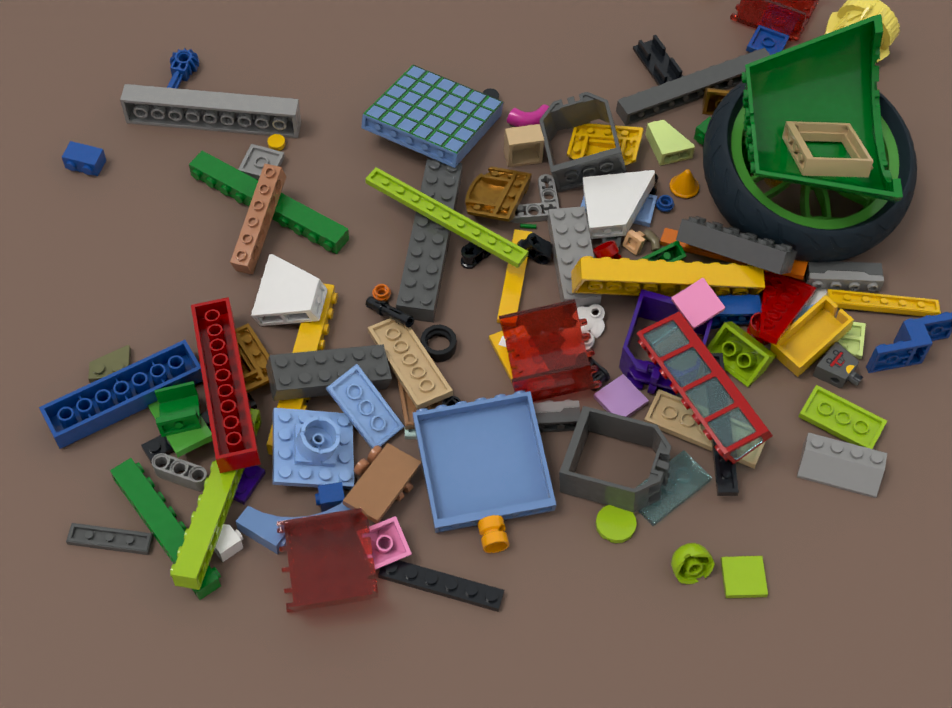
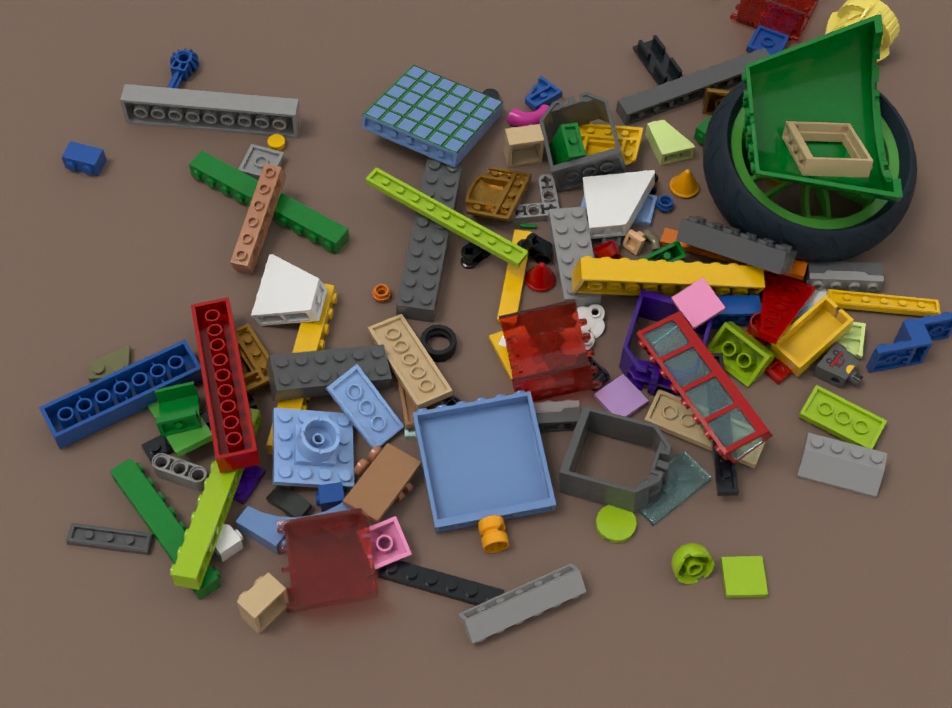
(262, 602): none -> tan piece
(288, 501): none -> pearl dark grey slope
(384, 309): black pin -> none
(522, 603): none -> light grey brick
(540, 278): none -> red hat
(542, 94): none -> blue wing
(567, 144): none -> green panel
(778, 371): none -> red tile

